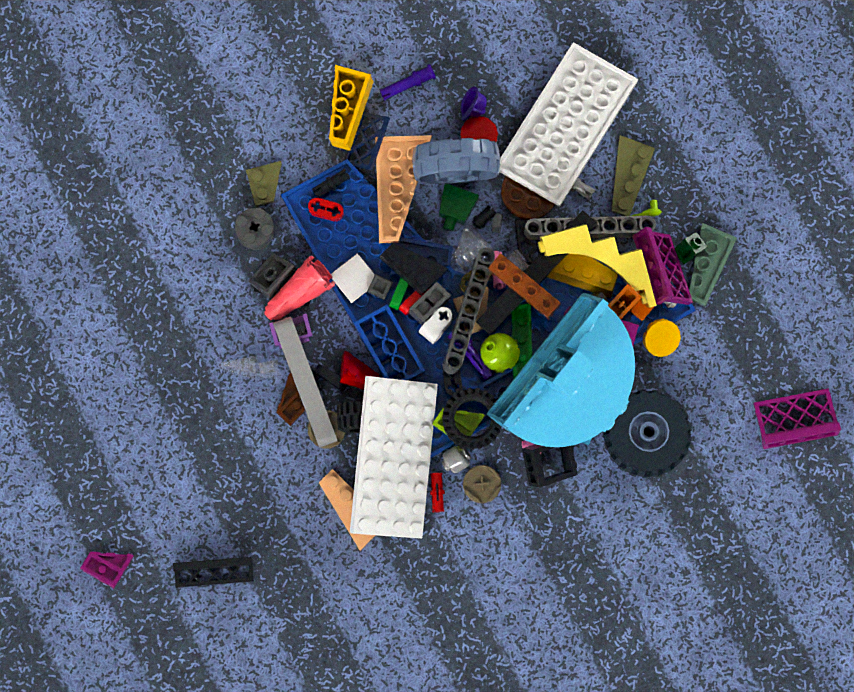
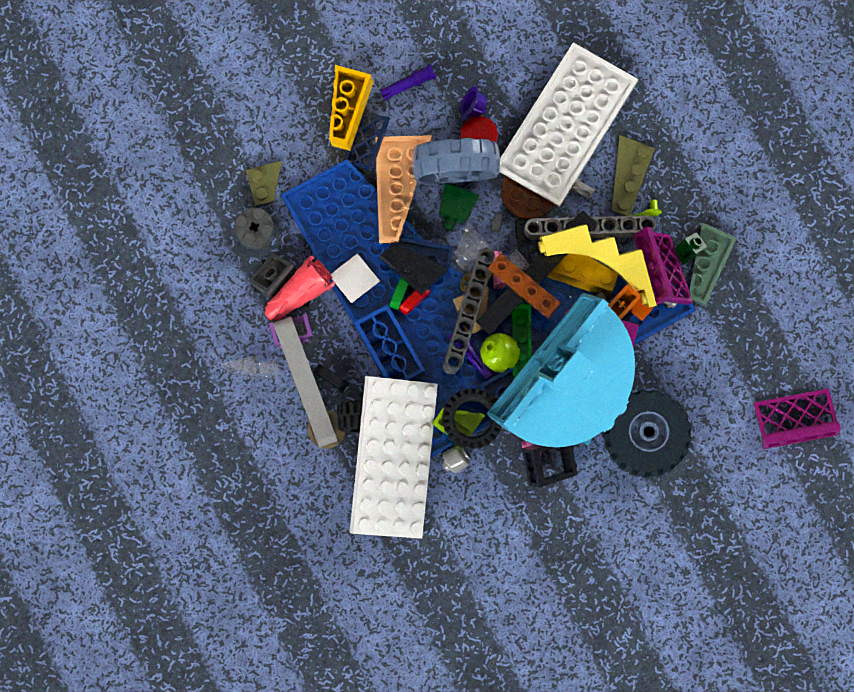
(106, 567): magenta wing -> none
(213, 564): black fence -> none
(290, 406): reddish brown wing -> none
(327, 205): red beam -> none
(331, 183): black pin -> none
(341, 498): light nougat wing -> none
(354, 371): red wing -> none
(379, 287): dark grey tile -> none
(429, 303): dark grey brick -> none
(434, 327): white piece -> none
(437, 506): red pin -> none
(447, 379): black beam -> none
(480, 220): black pin -> none
(482, 484): dark tan tile -> none
(661, 337): yellow tile -> none

